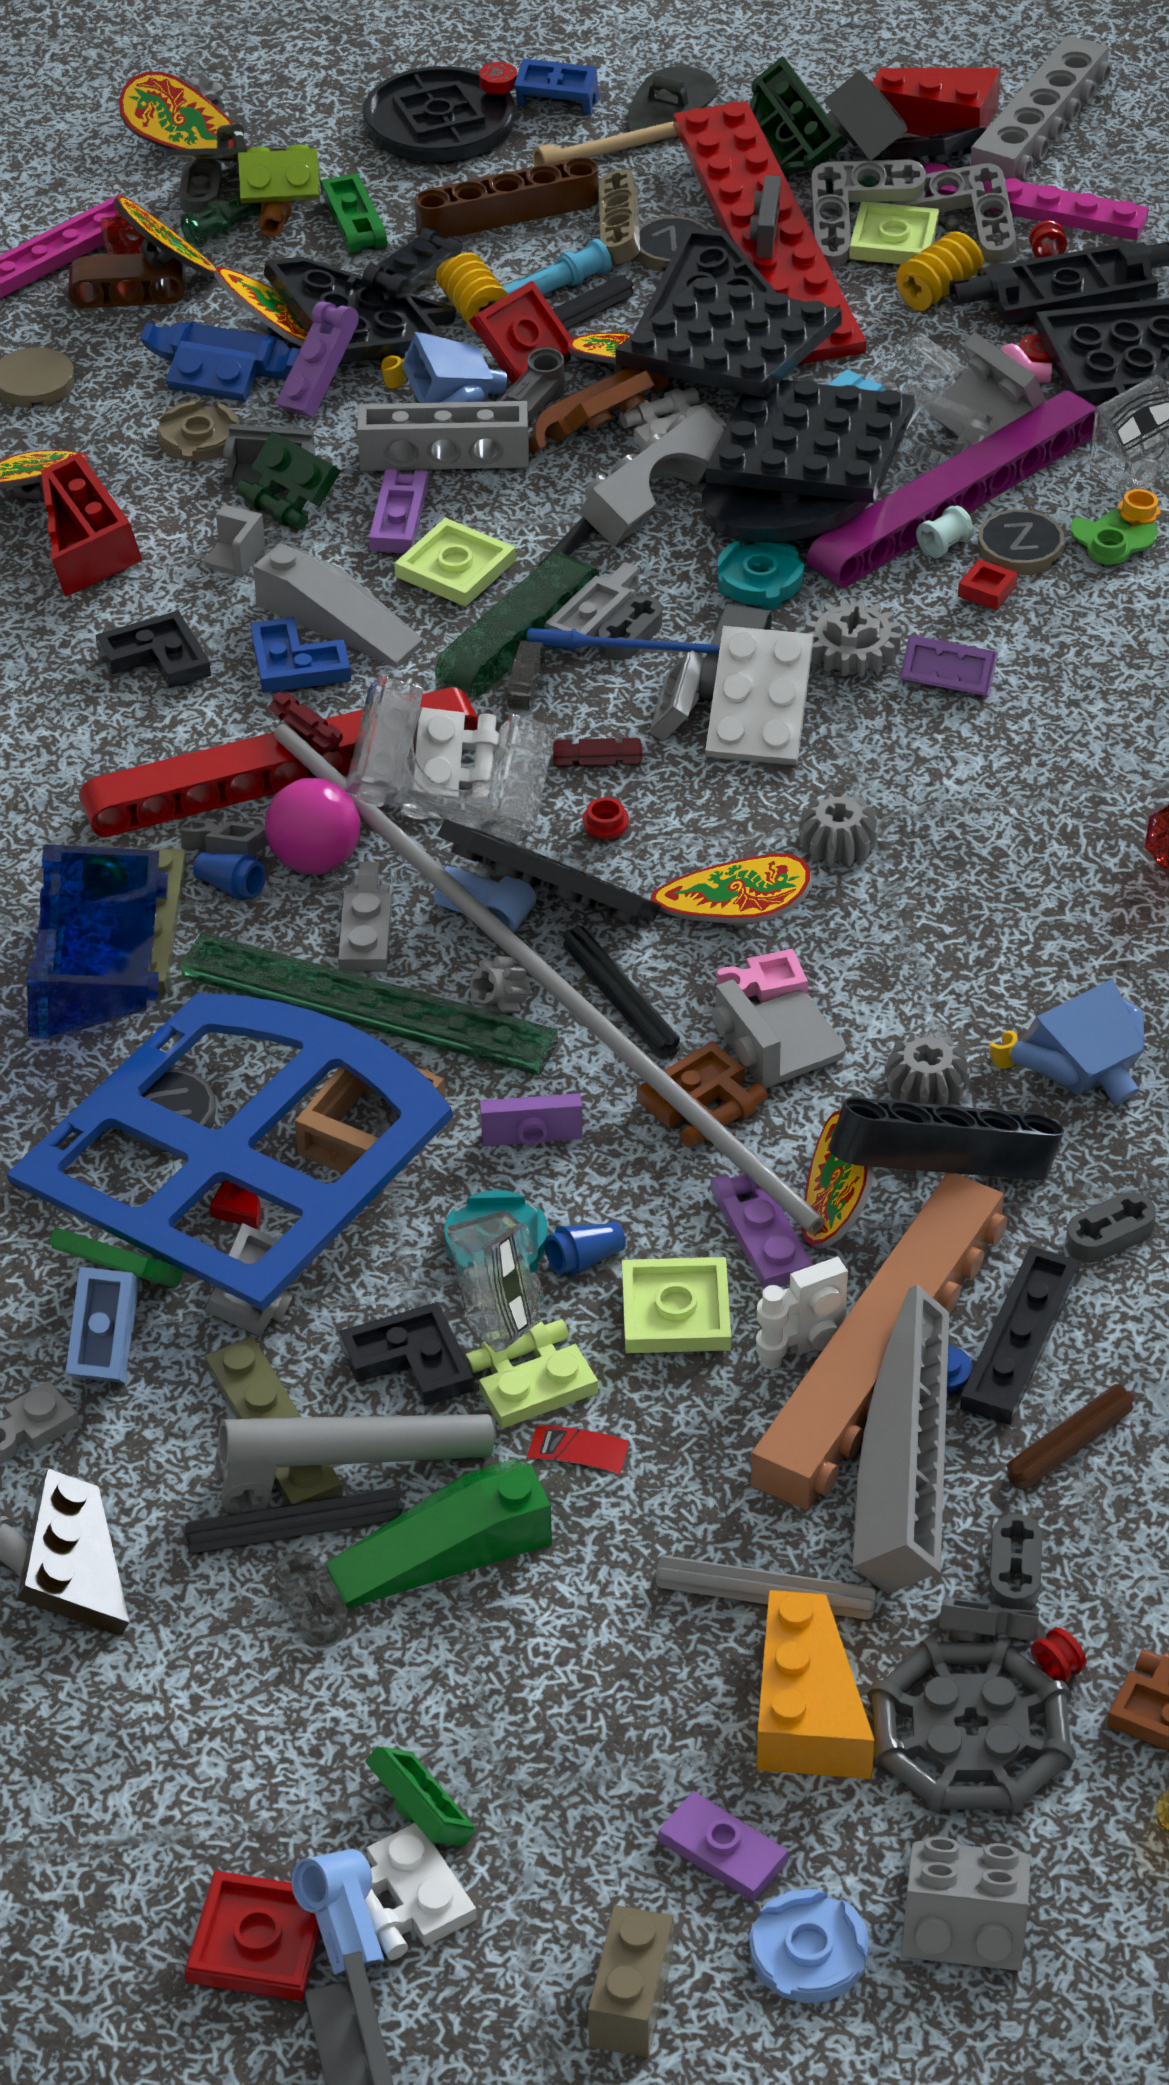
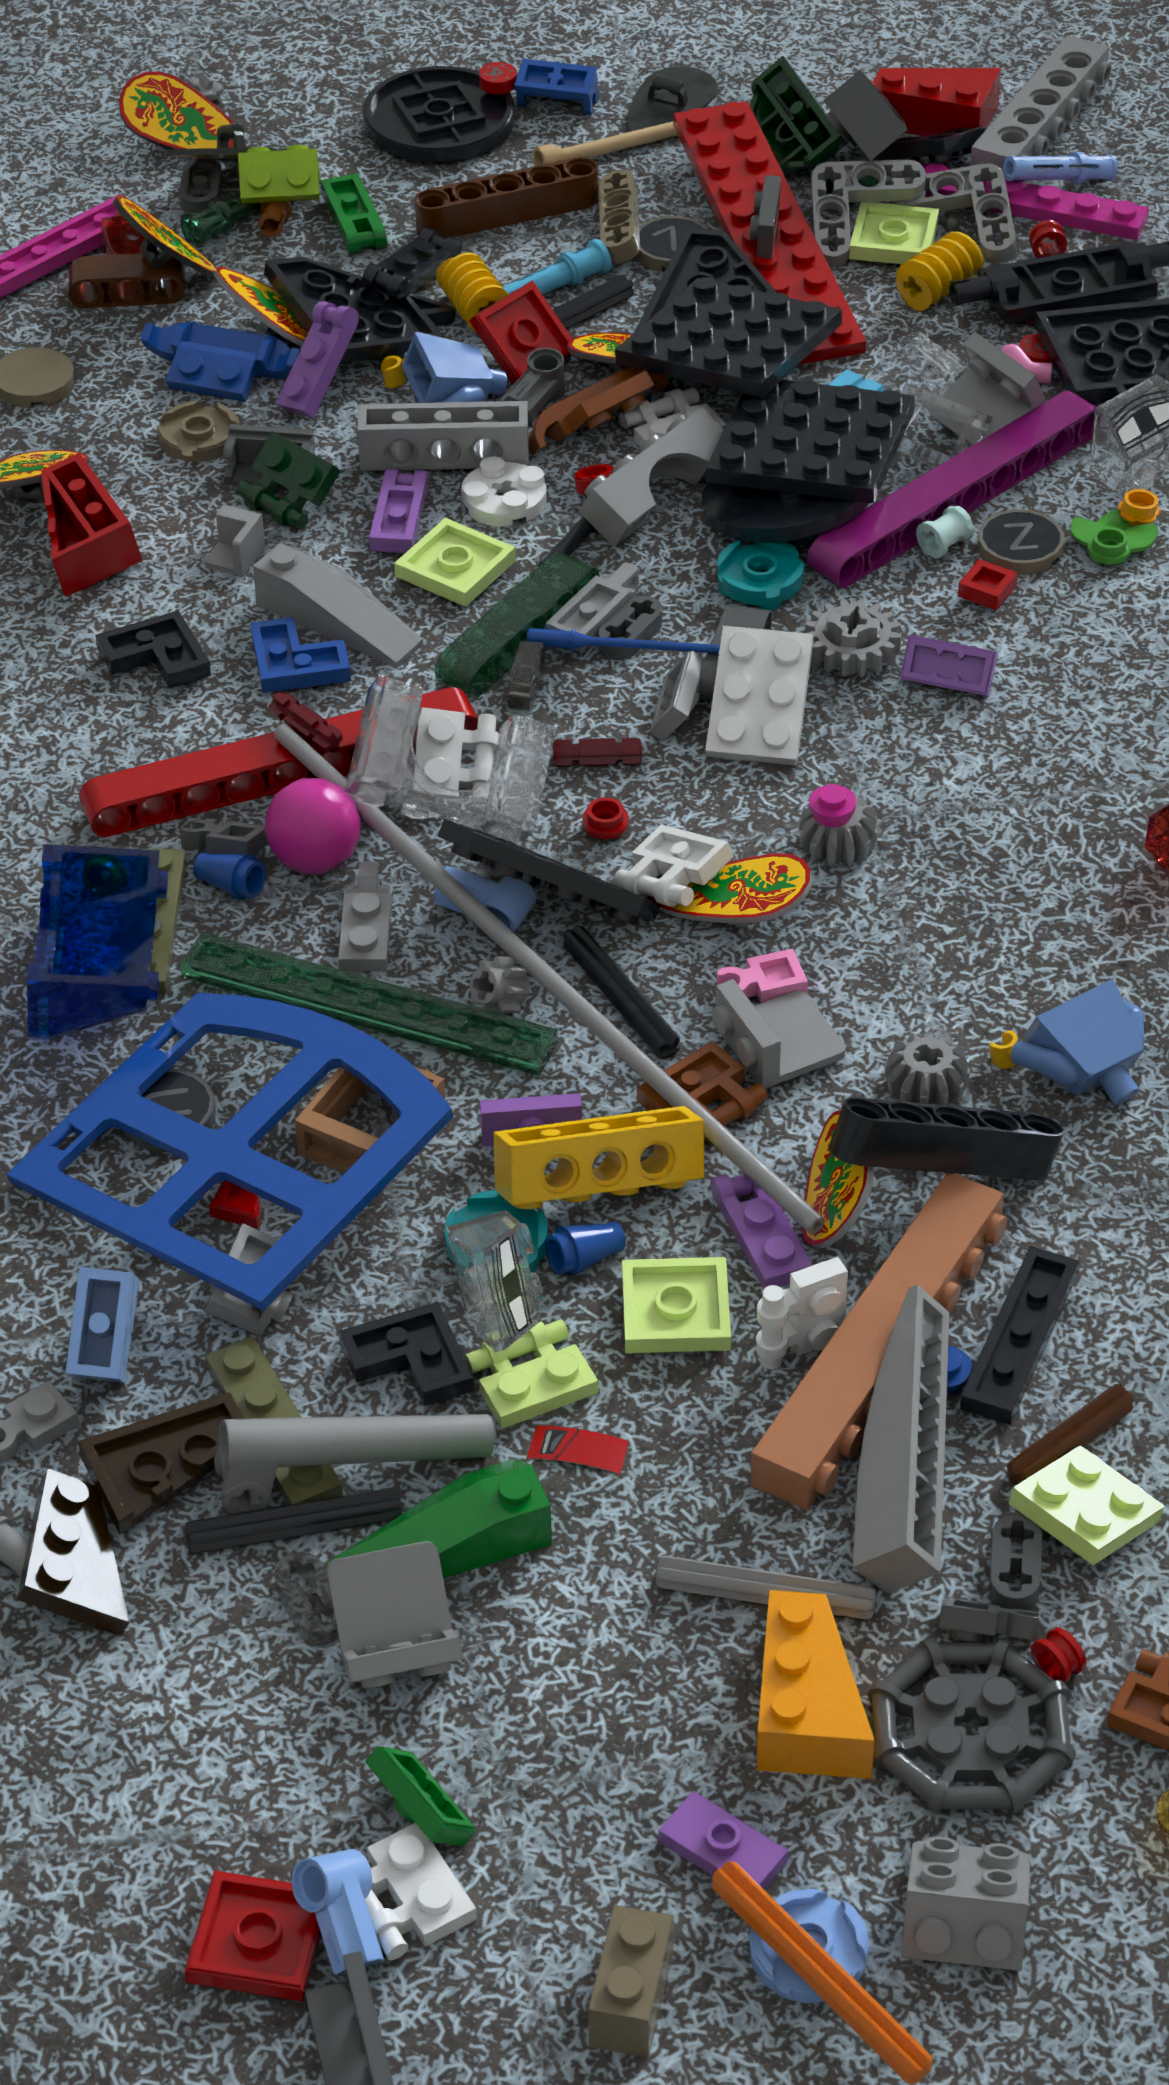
(115, 1257): green tile -> none
(155, 1458): none -> dark brown wing
(392, 1614): none -> light grey bracket
(523, 487): none -> white plate
(526, 1151): none -> yellow brick
(587, 474): none -> red tile
(680, 858): none -> white plate
(822, 1973): none -> orange axle
(832, 805): none -> dark pink plate
(1086, 1505): none -> yellowish green plate
(1097, 167): none -> light blue pin
(1113, 1231): dark grey beam -> none

